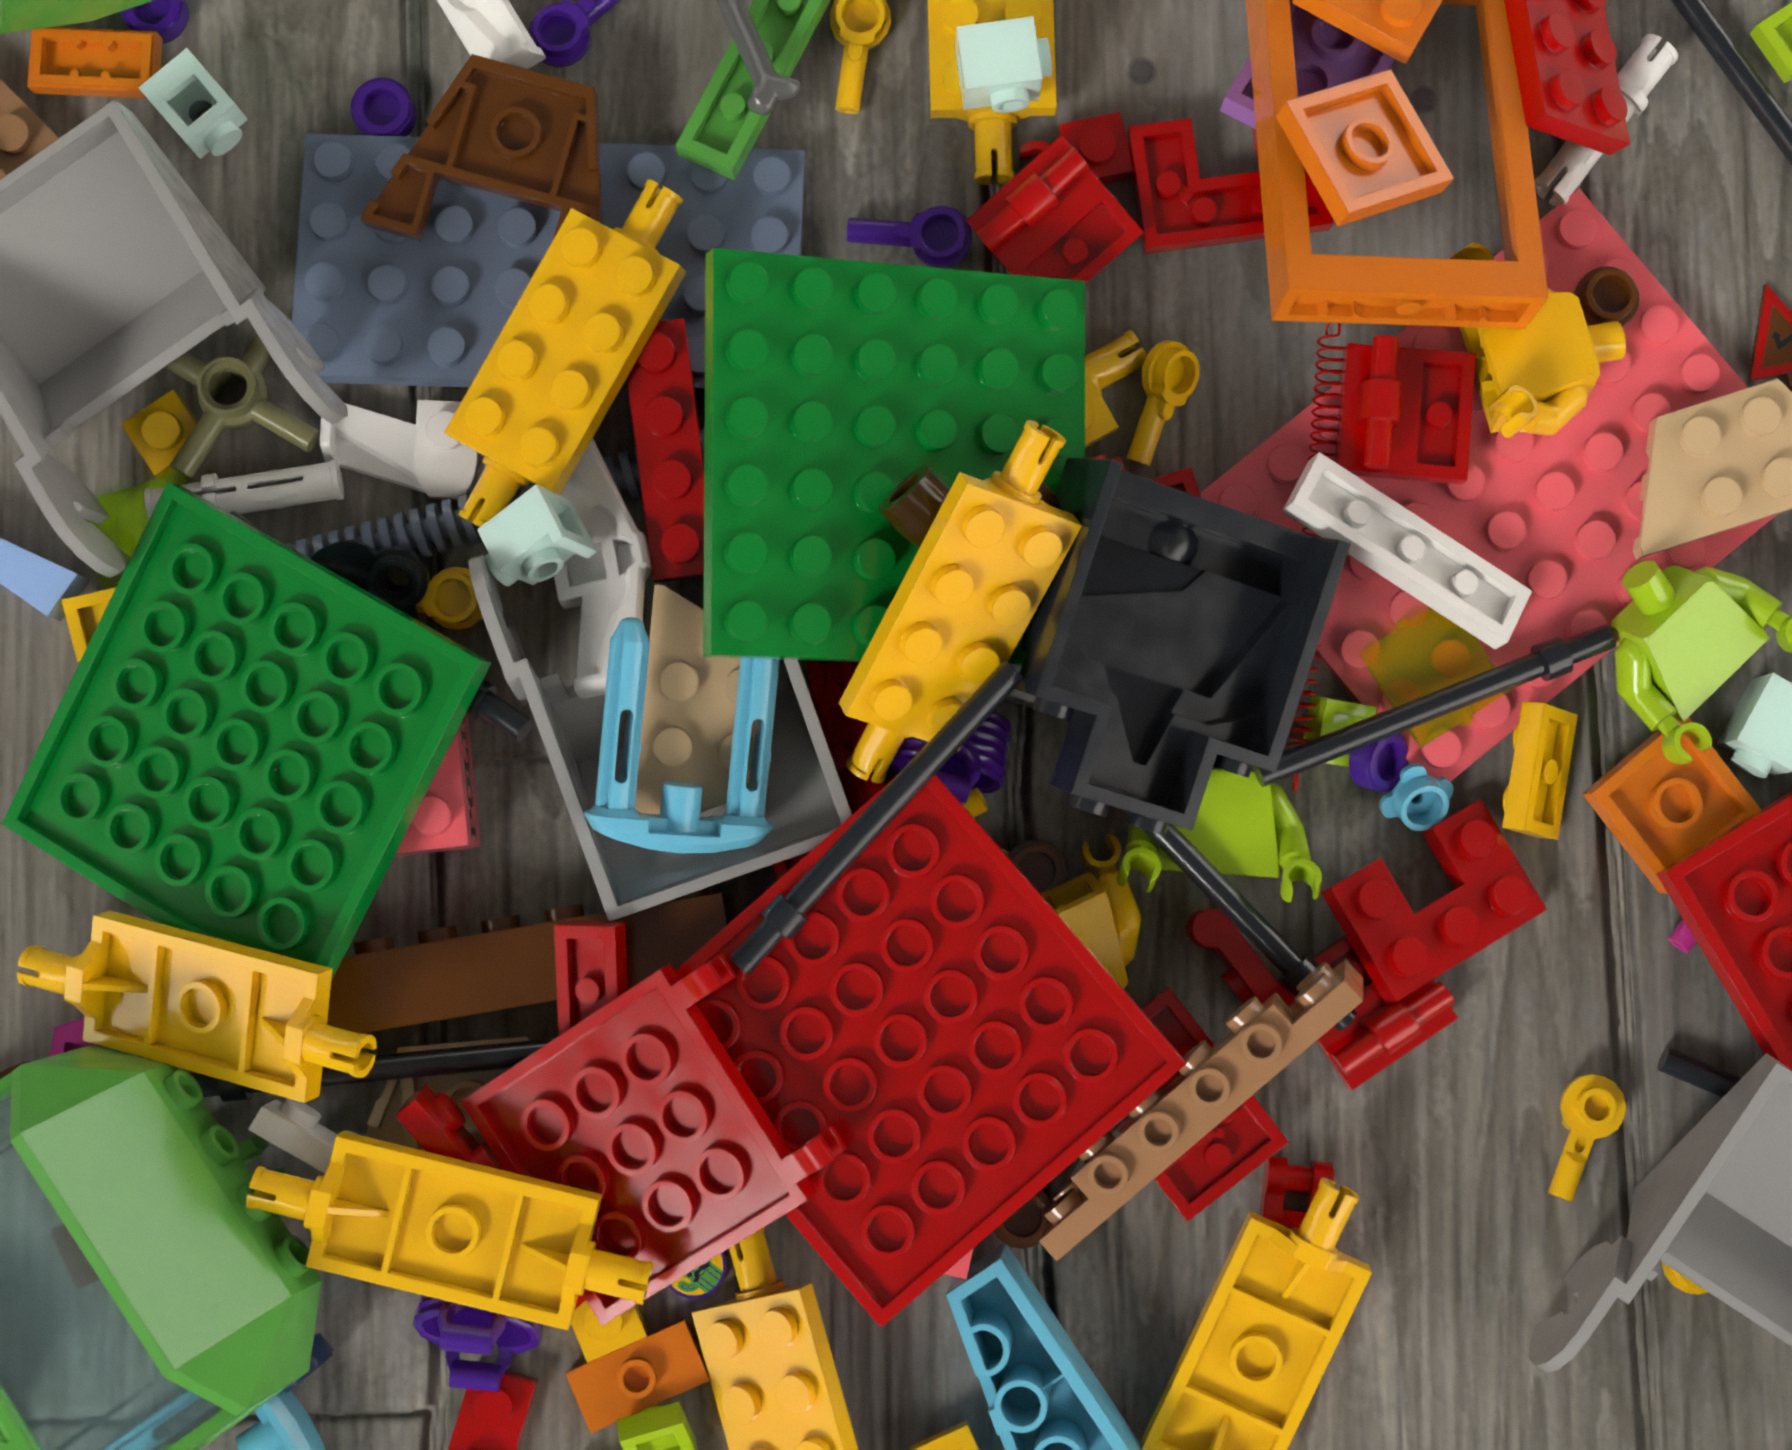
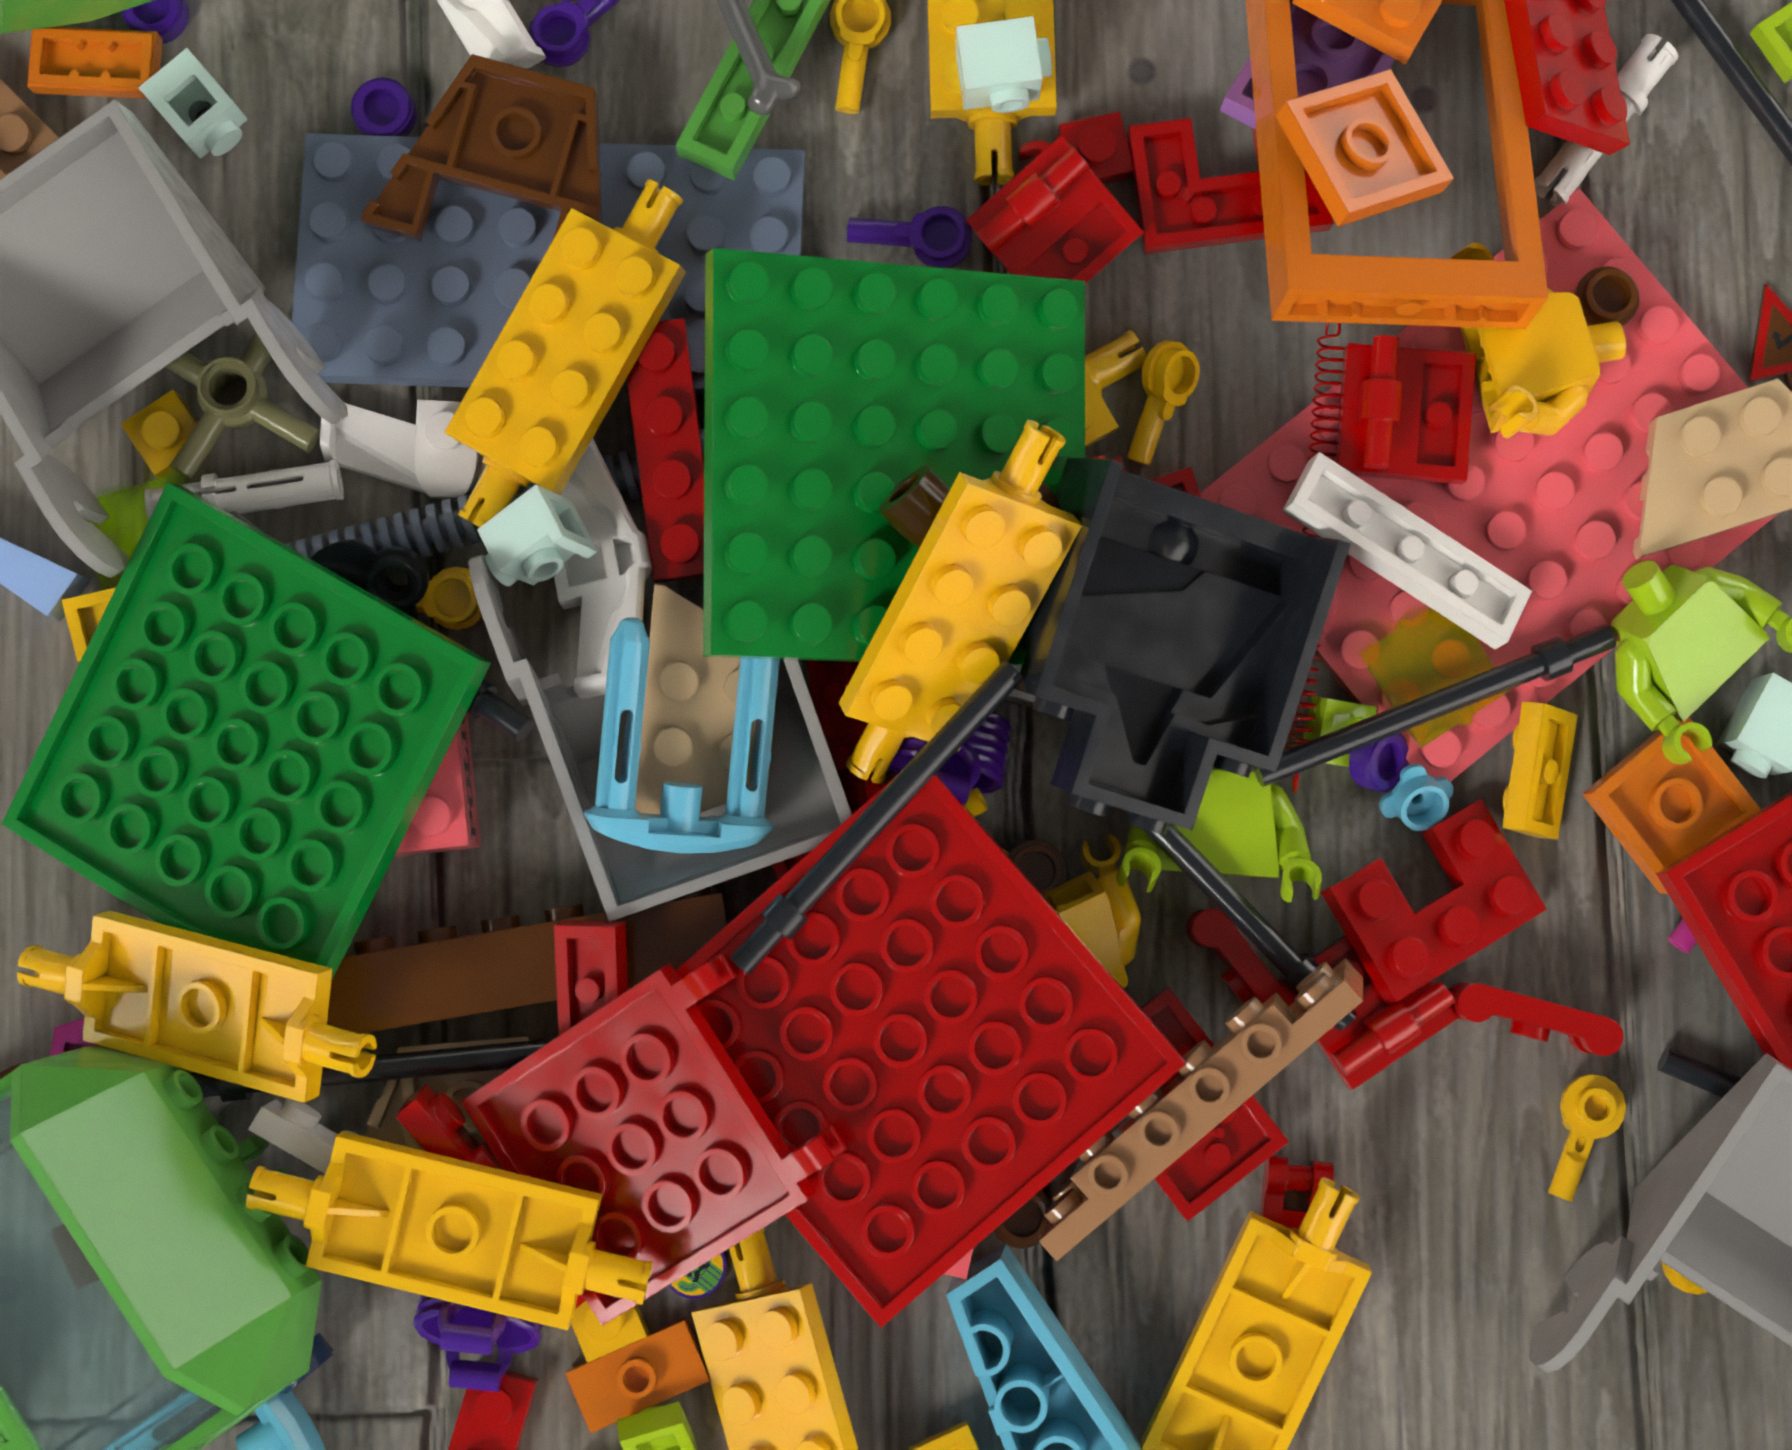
(1537, 1017): none -> red plate

